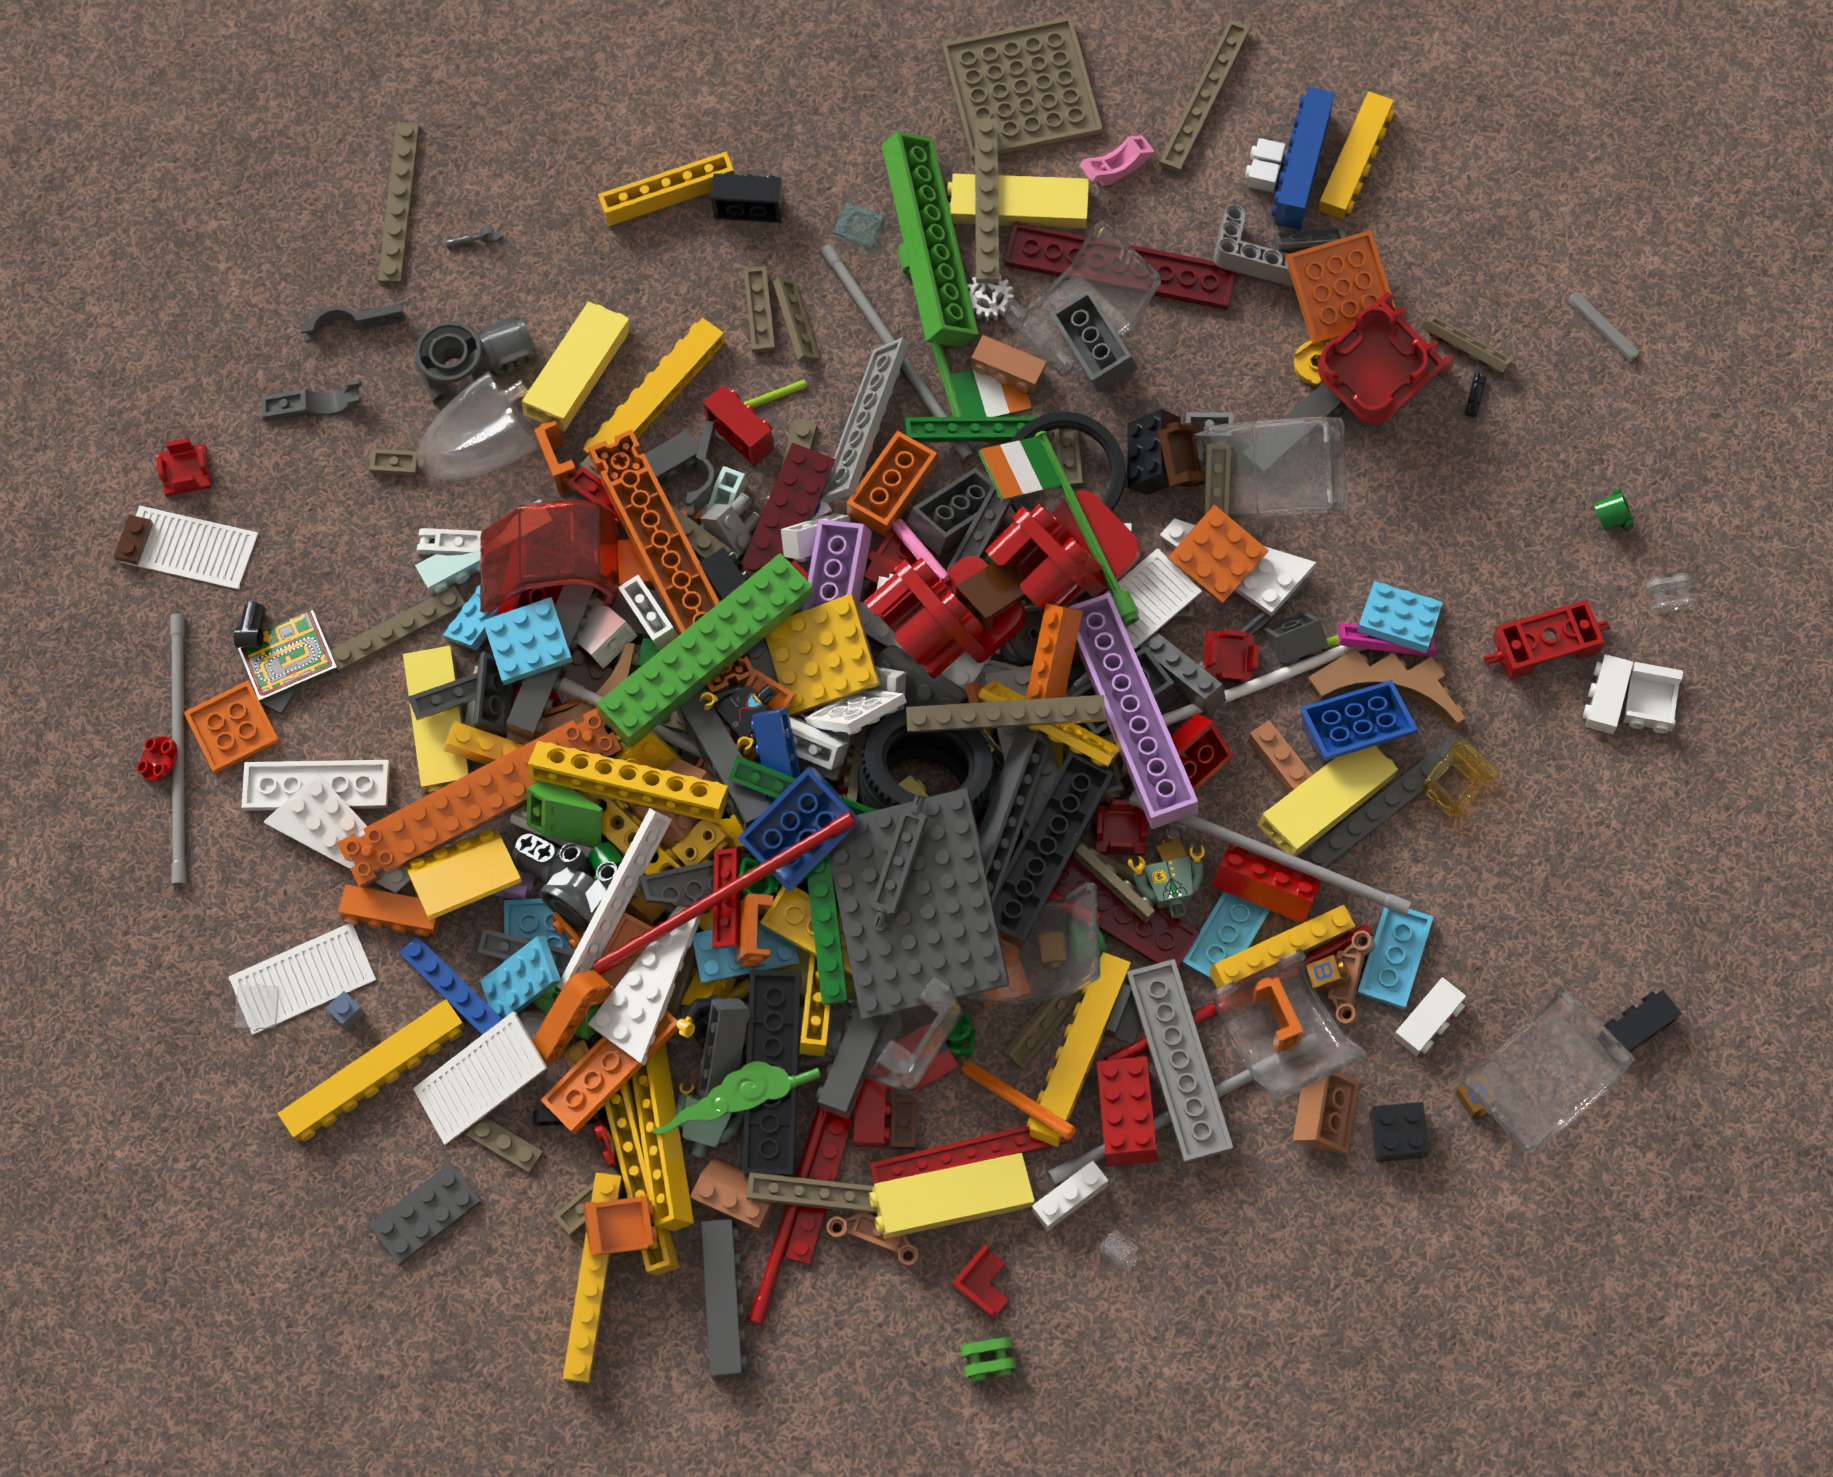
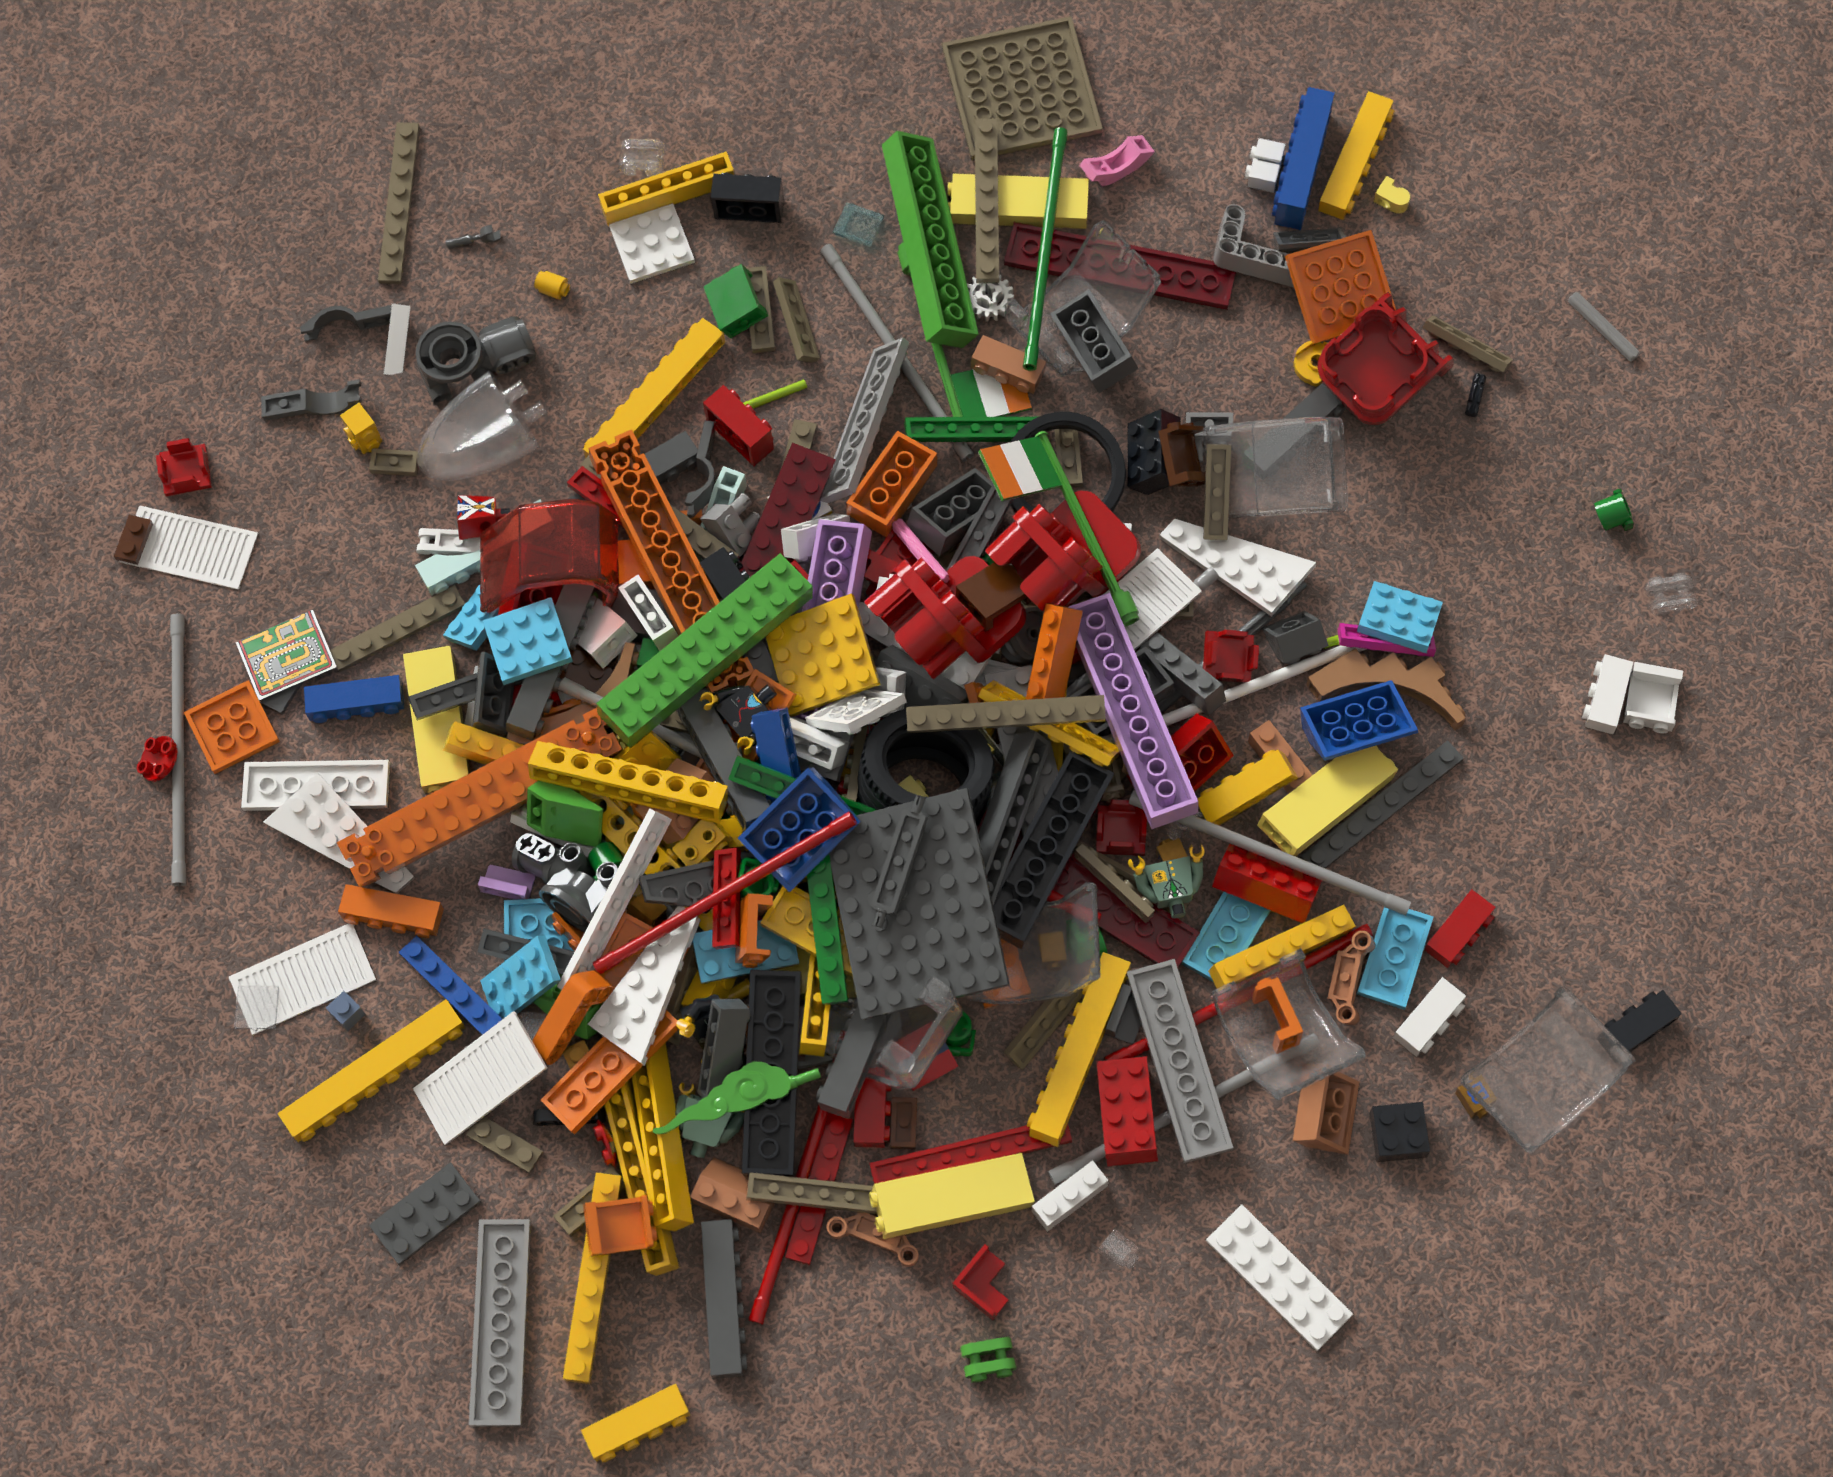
(250, 630): black piece -> none
(354, 698): none -> blue brick
(360, 429): none -> yellow brick
(397, 339): none -> white sticker
(462, 873): yellow slope -> none
(476, 515): none -> red torso
(500, 1323): none -> light grey plate
(548, 438): orange panel -> none
(552, 284): none -> yellow brick
(576, 366): light yellow brick -> none
(635, 1423): none -> yellow brick
(642, 155): none -> clear brick
(651, 243): none -> white plate
(734, 301): none -> green panel
(1018, 1100): orange axle -> none
(1031, 350): none -> green piece
(1204, 96): dark tan plate -> none
(1218, 554): orange plate -> none
(1246, 788): none -> yellow brick
(1279, 1277): none -> white plate
(1327, 973): pearl gold brick -> none
(1391, 197): none -> light yellow leg
(1460, 929): none -> red brick
(1471, 765): clear yellow window -> none
(1523, 646): red brick -> none

